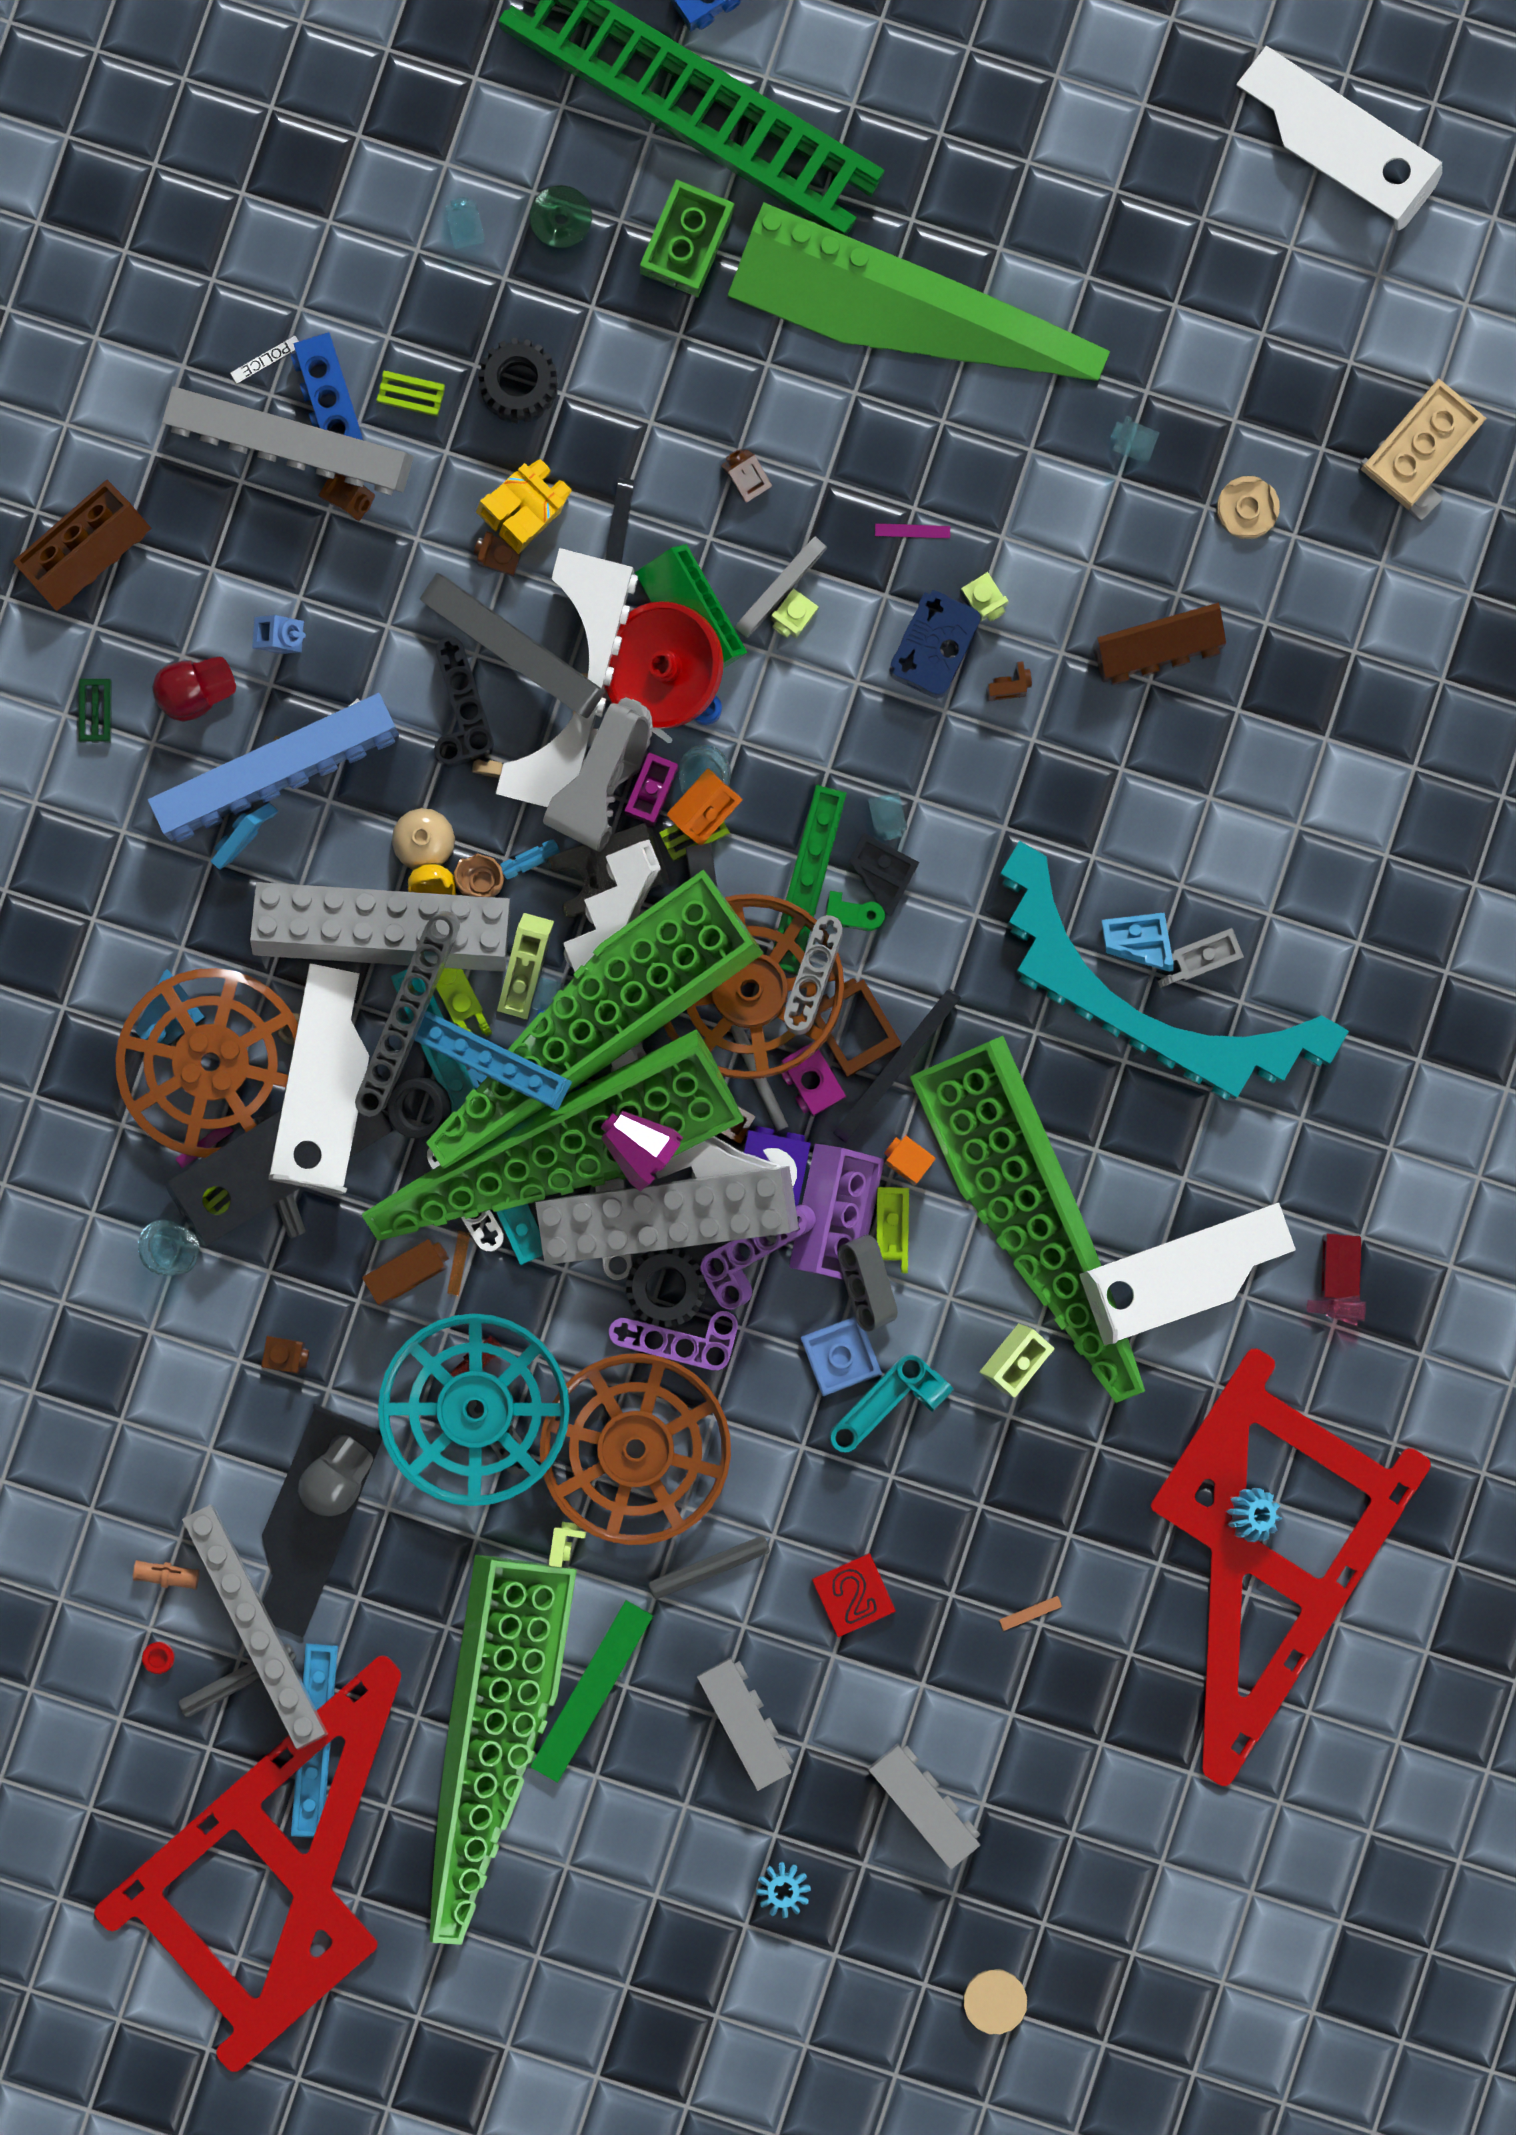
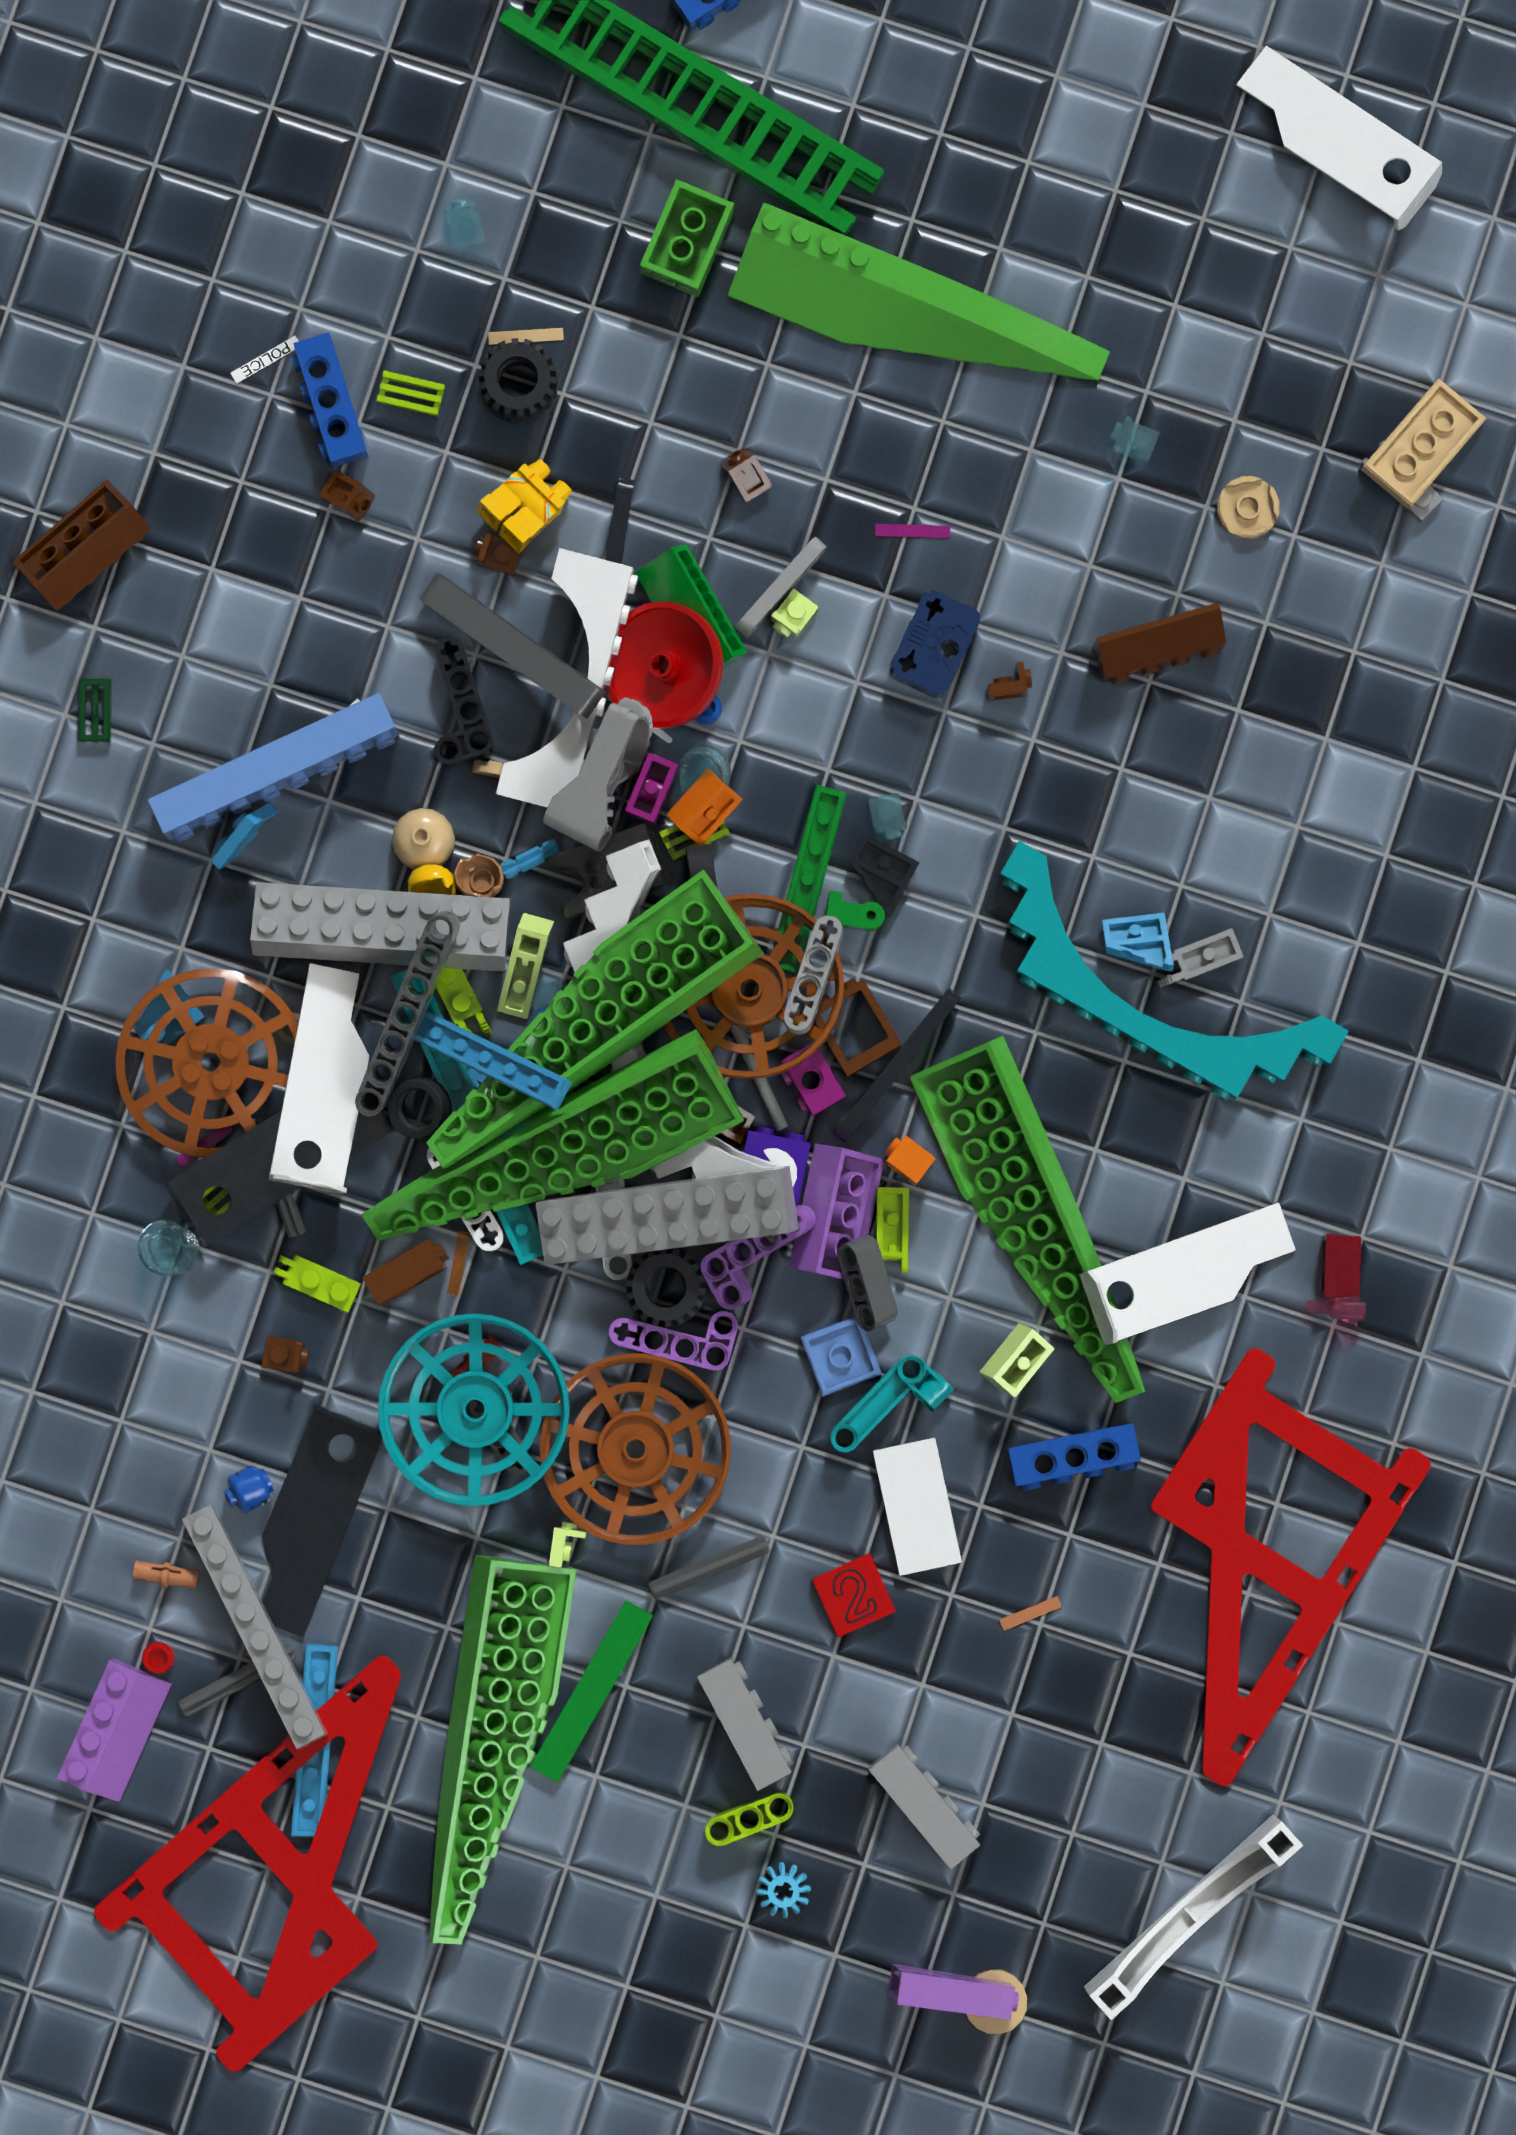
(114, 1730): none -> medium lavender slope
(190, 688): dark red piece -> none
(248, 1489): none -> blue head
(278, 634): medium blue brick -> none
(288, 440): light grey brick -> none
(319, 1282): none -> lime hinge
(335, 1478): dark grey piece -> none
(534, 335): none -> tan sticker
(555, 202): clear green dish -> none
(639, 1146): magenta cone -> none
(765, 1818): none -> lime beam
(917, 1506): none -> white tile
(951, 1992): none -> medium lavender slope
(985, 597): yellowish green bracket -> none
(1120, 1437): none -> blue brick
(1129, 1972): none -> white arch
(1254, 1514): medium azure gear -> none

